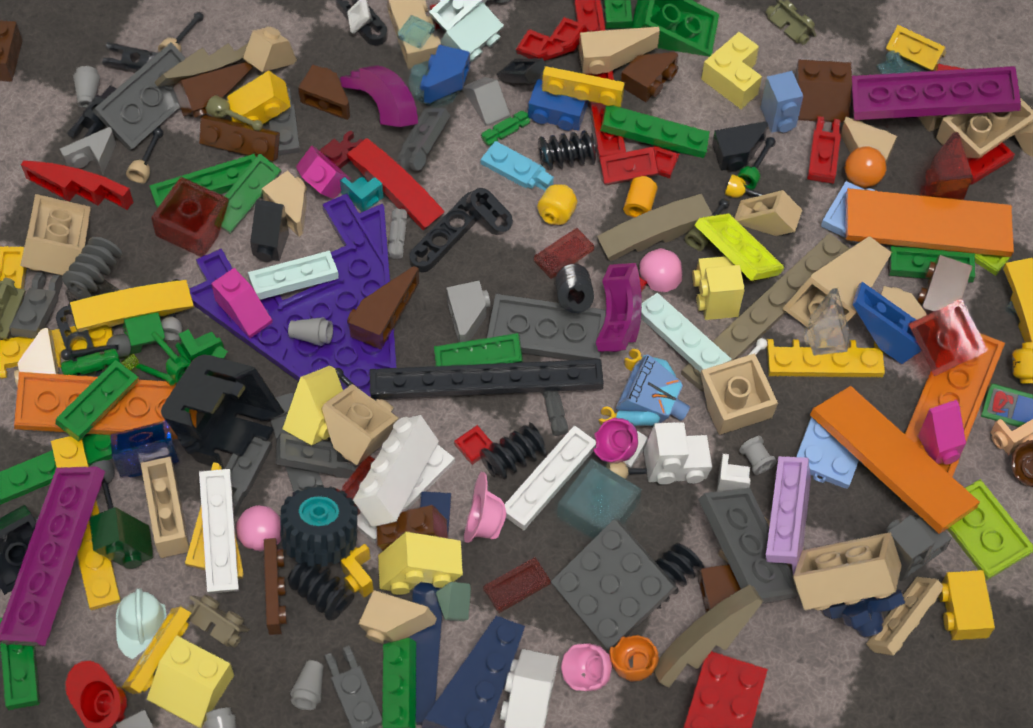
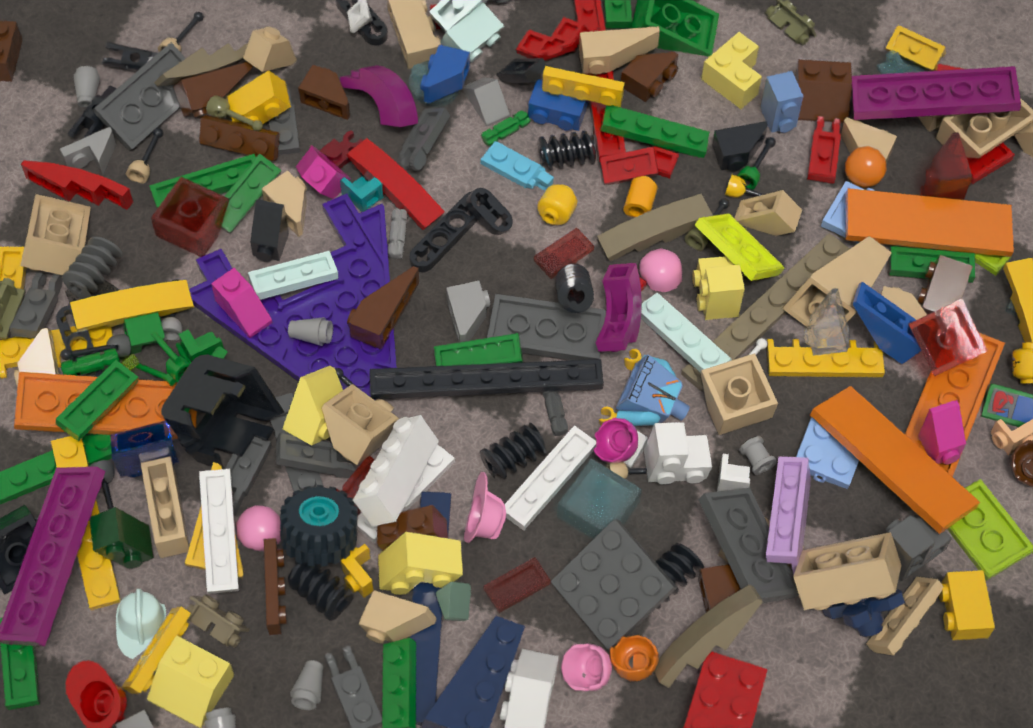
(416, 31): clear light blue tile -> none
(471, 444): red tile -> none

